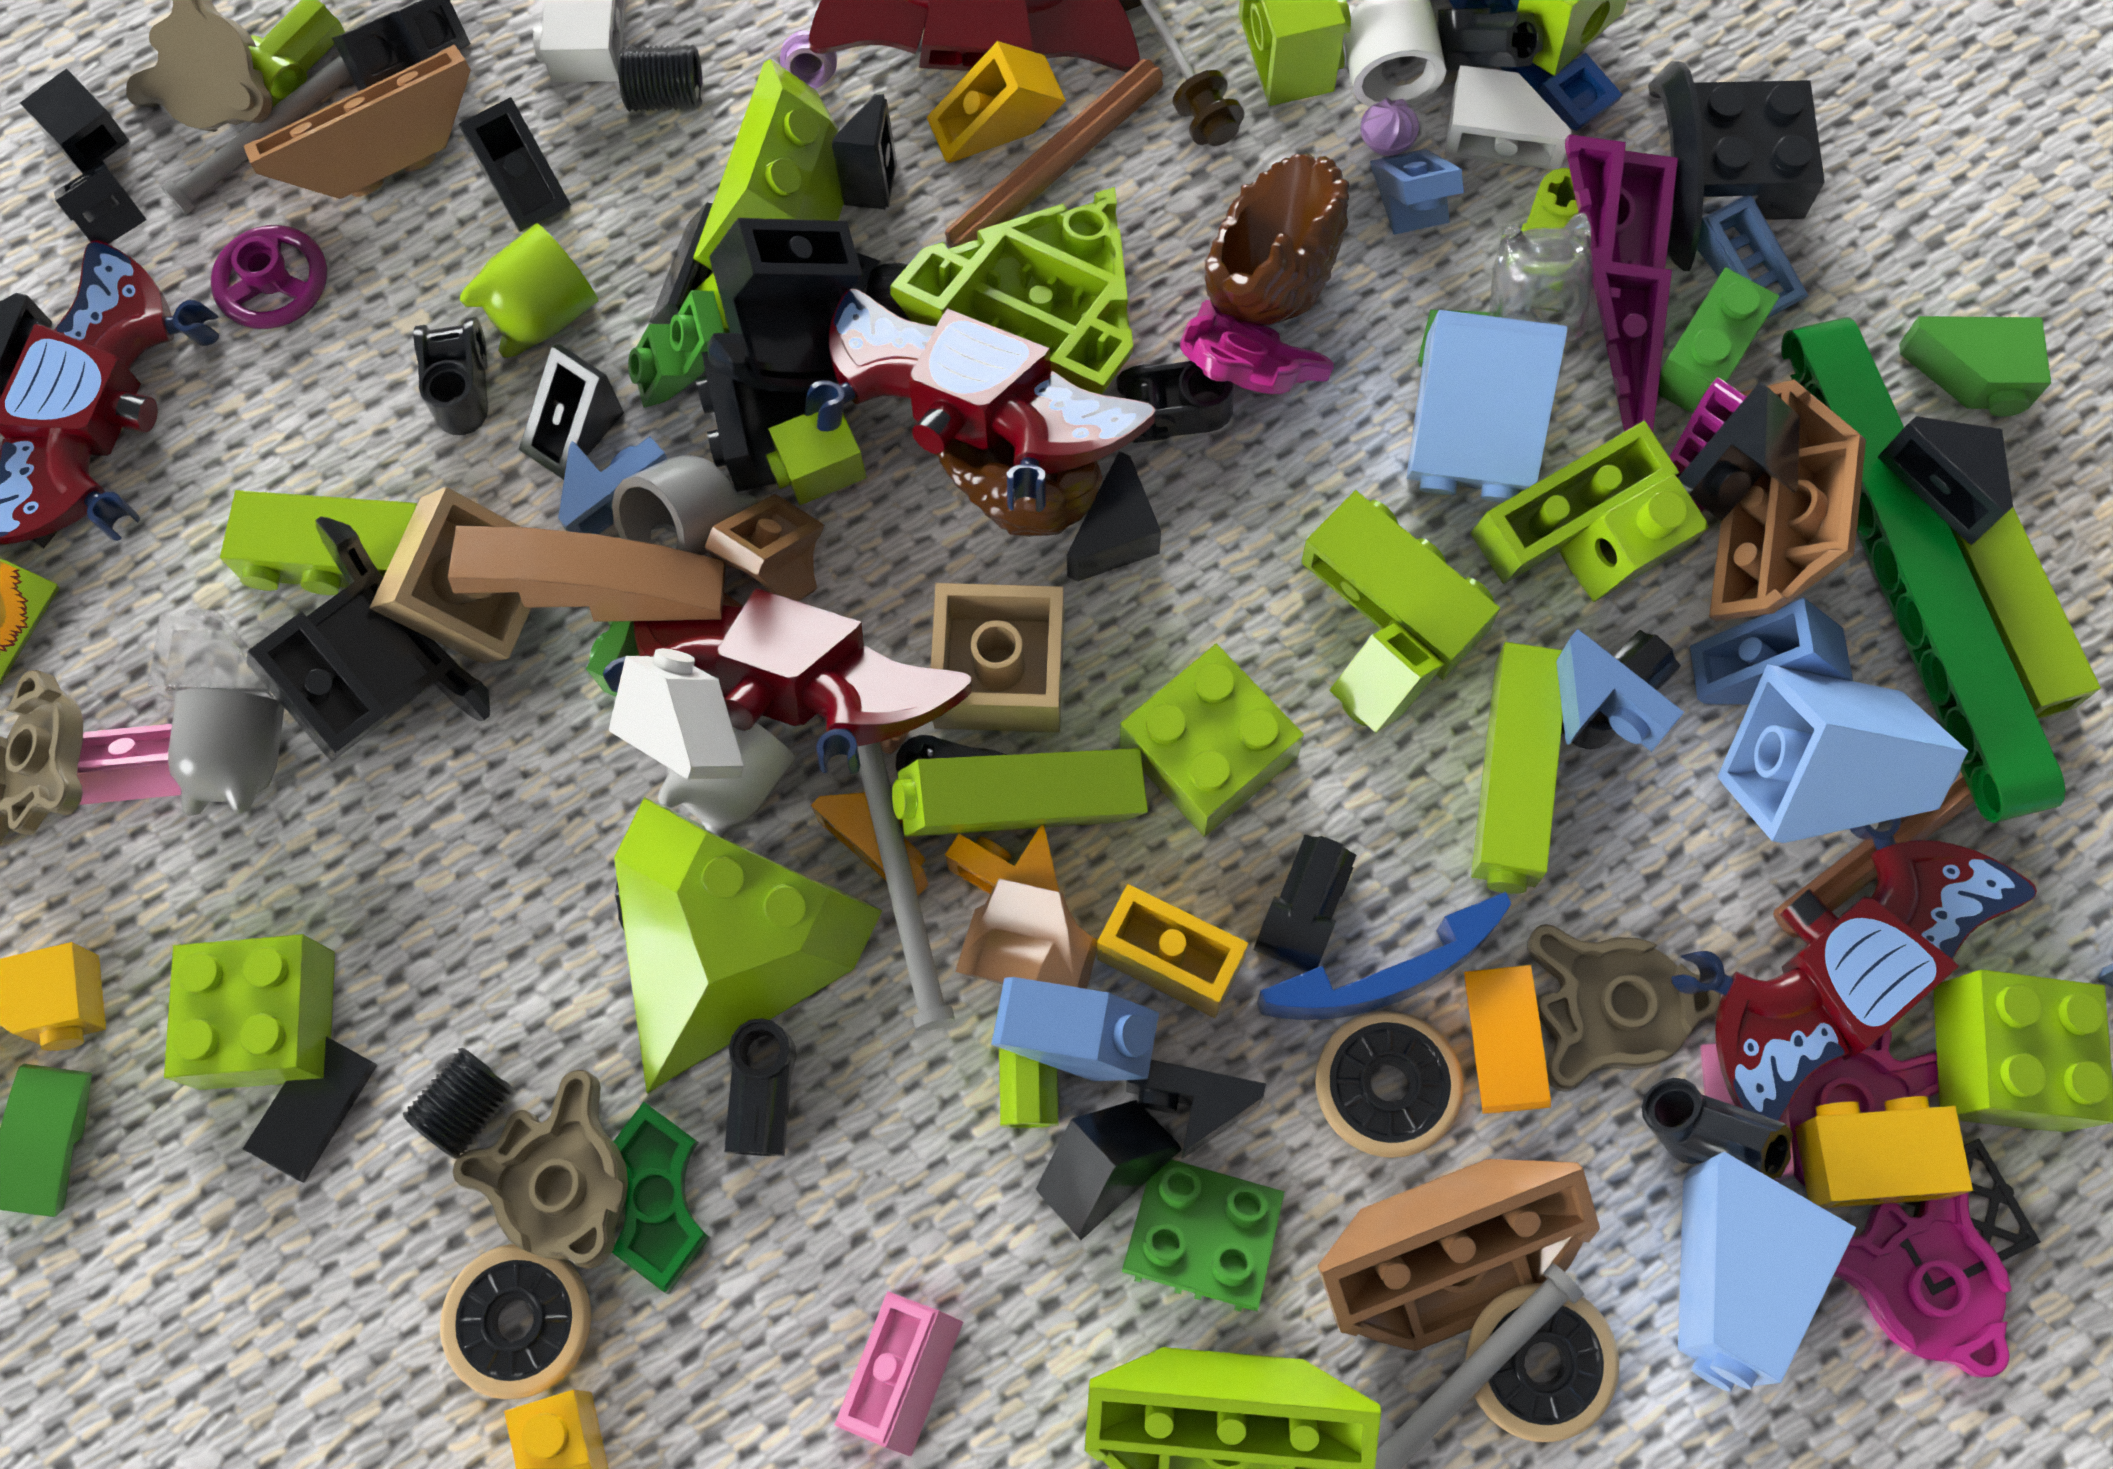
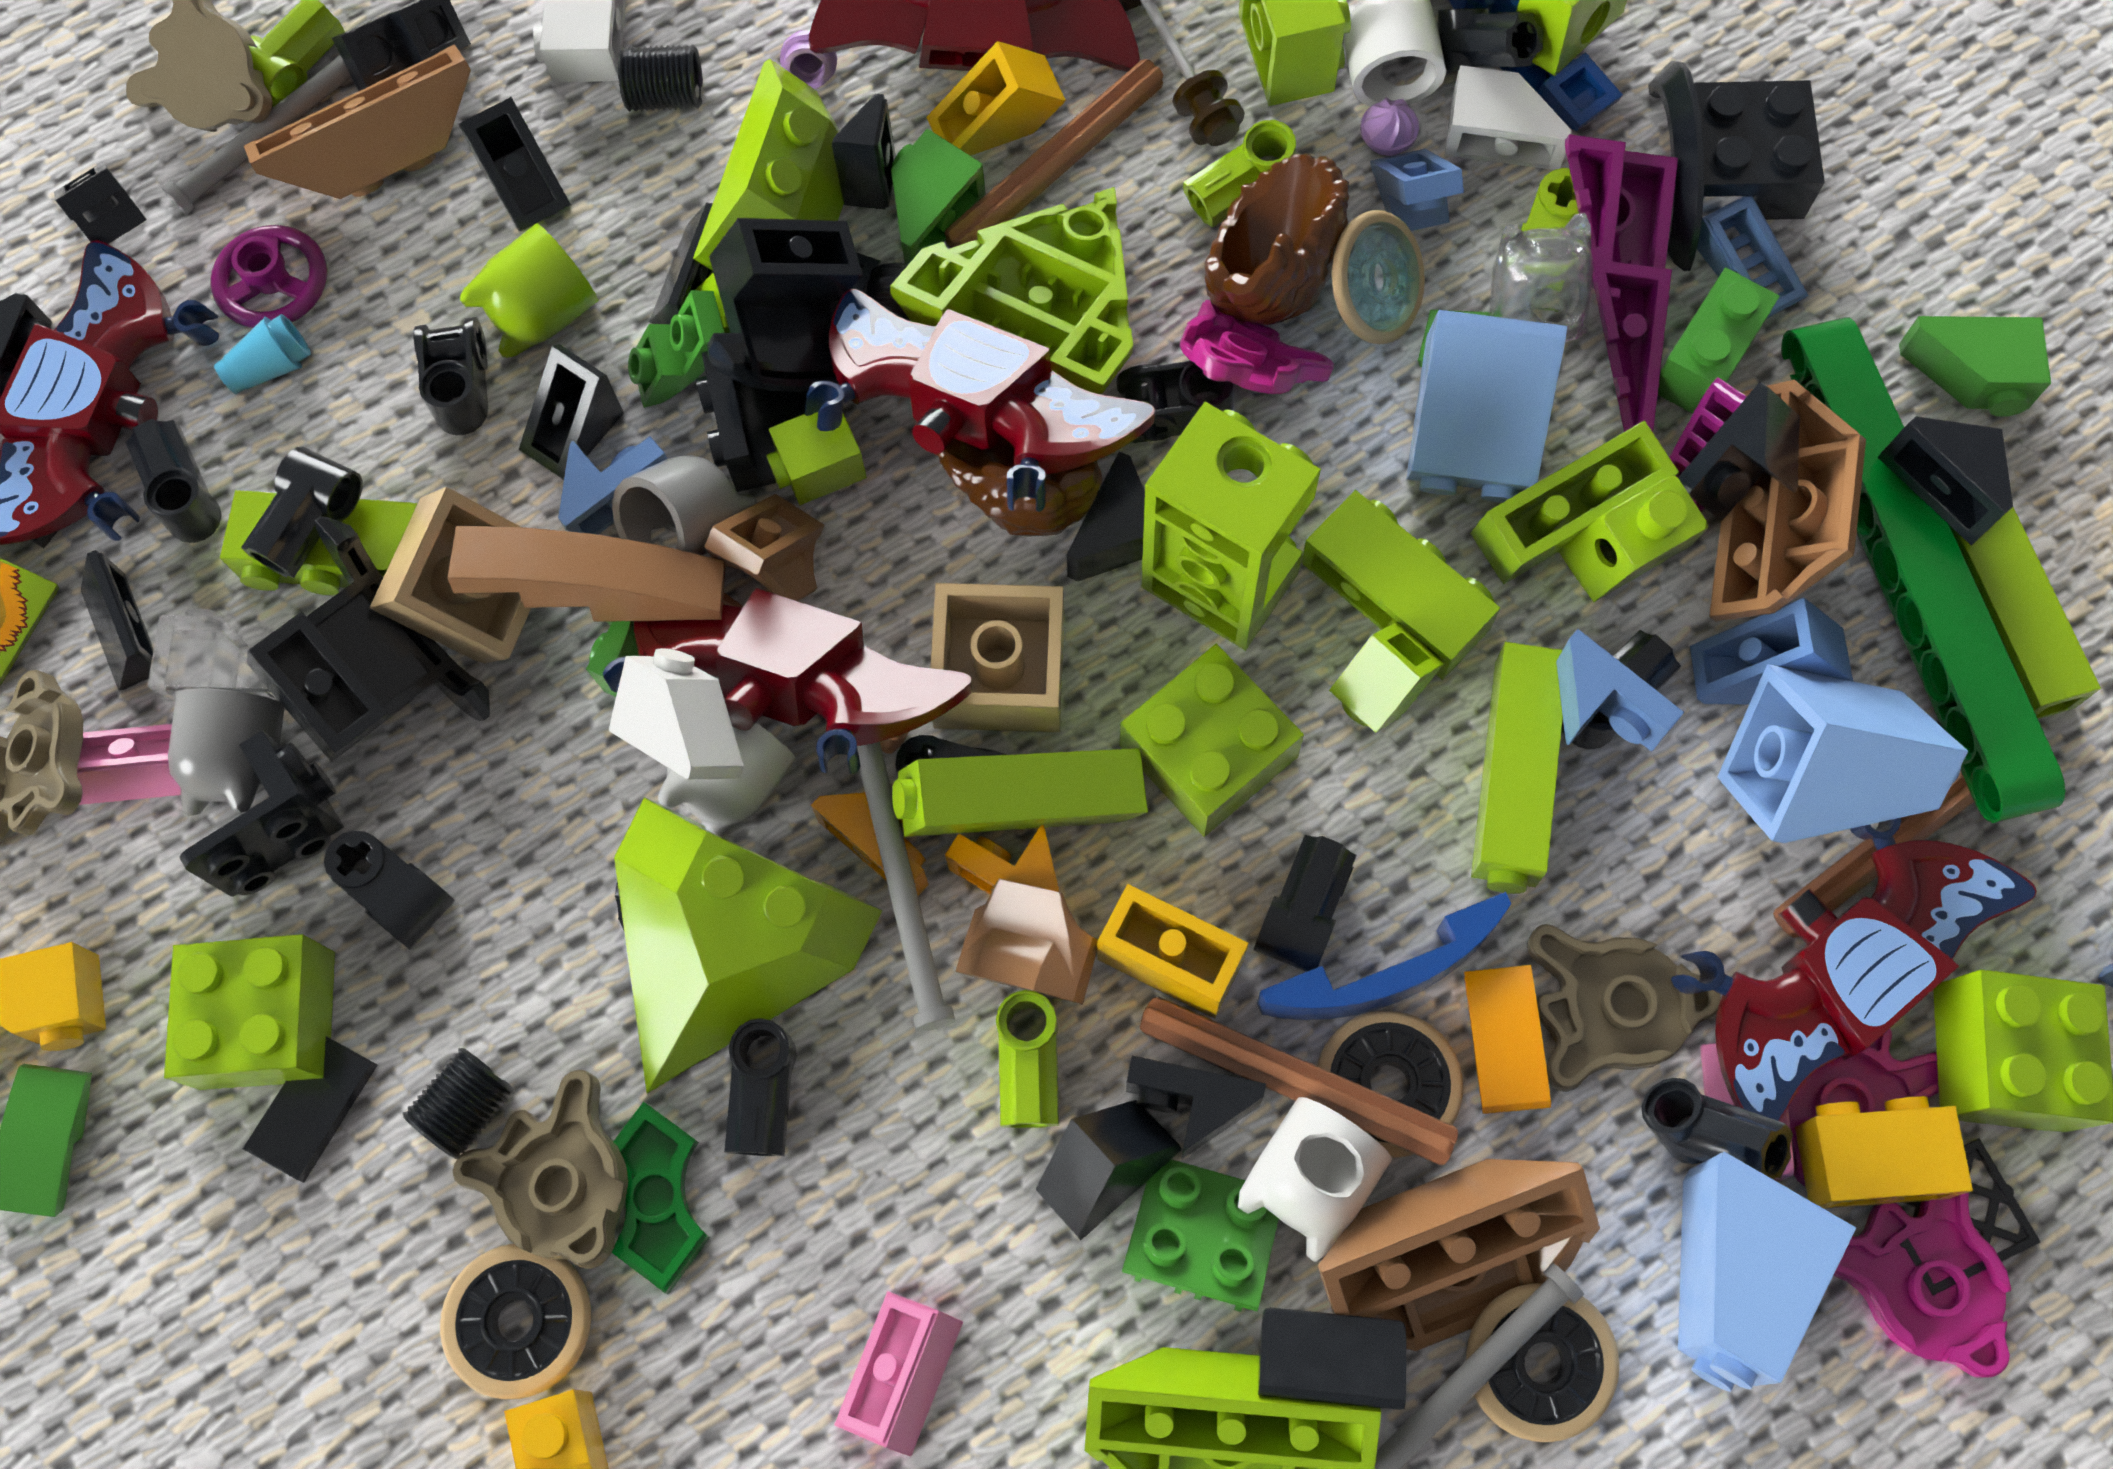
(75, 121): black brick -> none
(116, 621): none -> black slope
(173, 481): none -> black piece
(263, 354): none -> medium azure cone
(285, 826): none -> black bracket
(305, 490): none -> black piece
(391, 890): none -> black piece
(932, 190): none -> bright green slope
(1076, 1029): medium blue slope -> none
(1219, 542): none -> lime plate
(1220, 183): none -> lime piece
(1298, 1078): none -> nougat axle
(1315, 1174): none -> white piece
(1332, 1358): none -> black slope
(1389, 242): none -> clear light blue wheel

